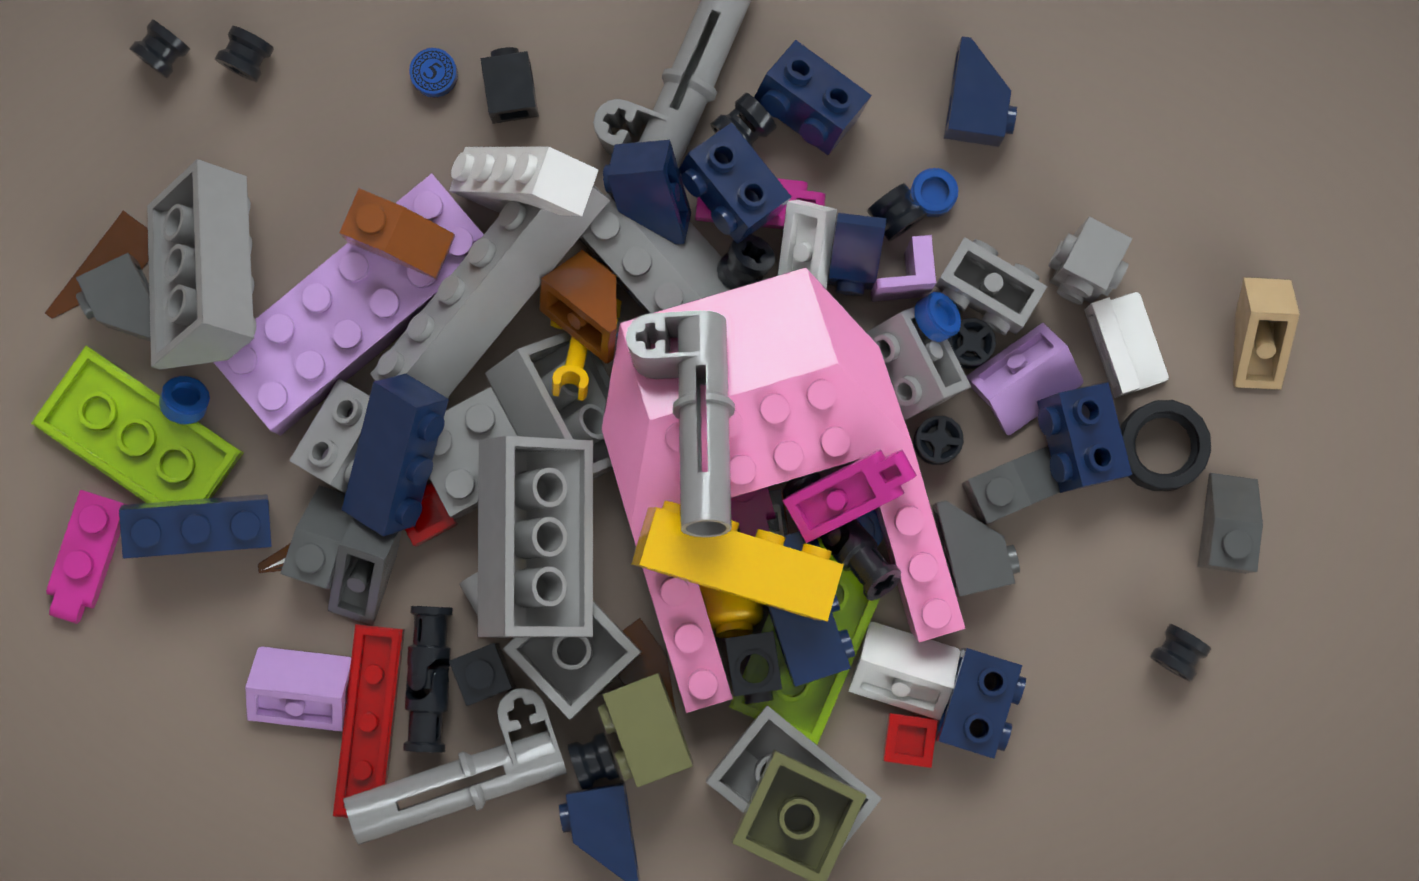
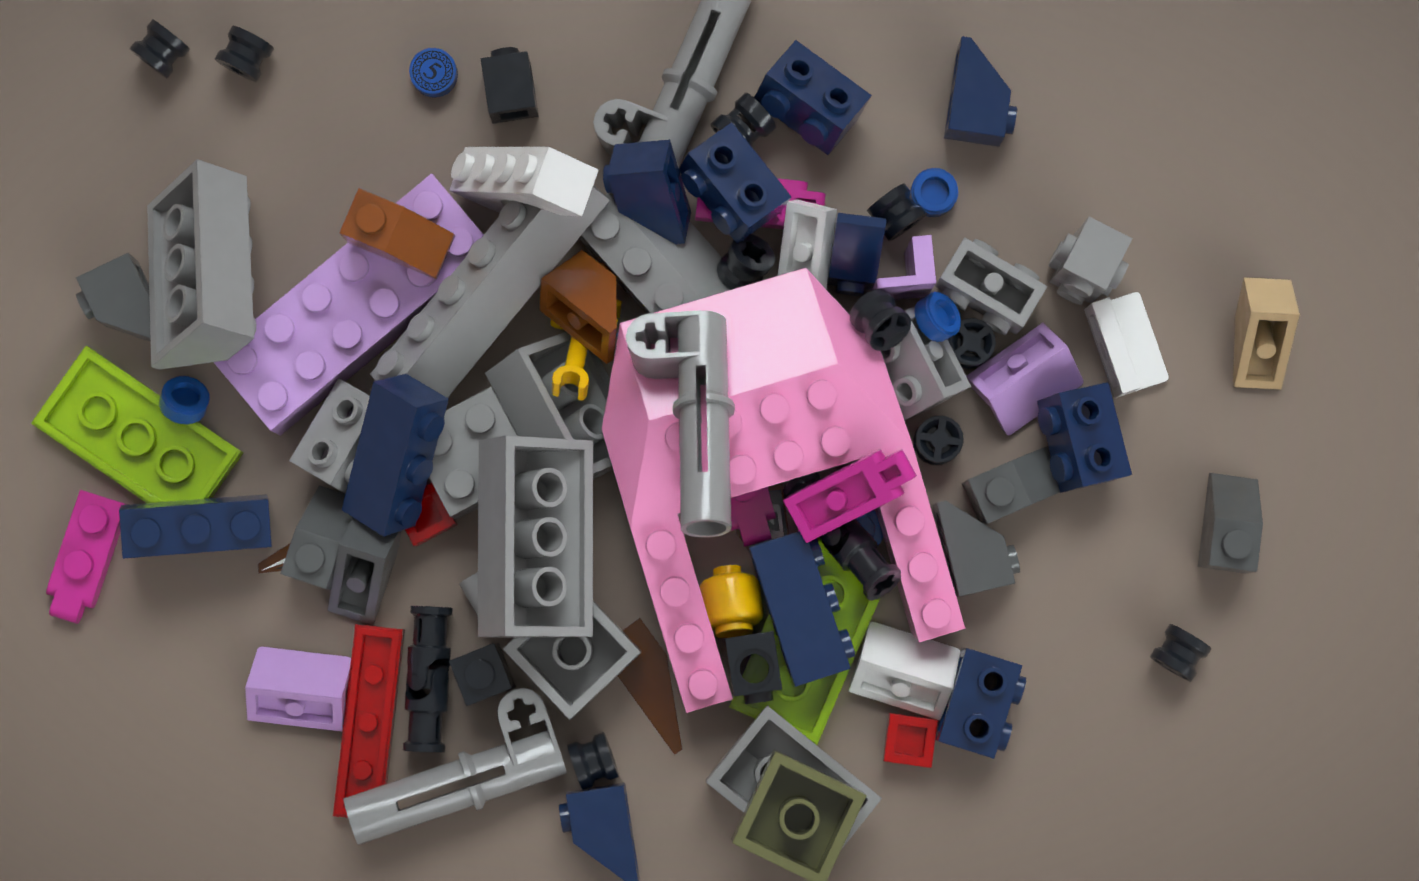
(123, 237): reddish brown sticker -> none
(646, 729): olive brick -> none
(740, 564): yellow brick -> none
(880, 319): none -> black wheel
(1196, 430): black tyre -> none

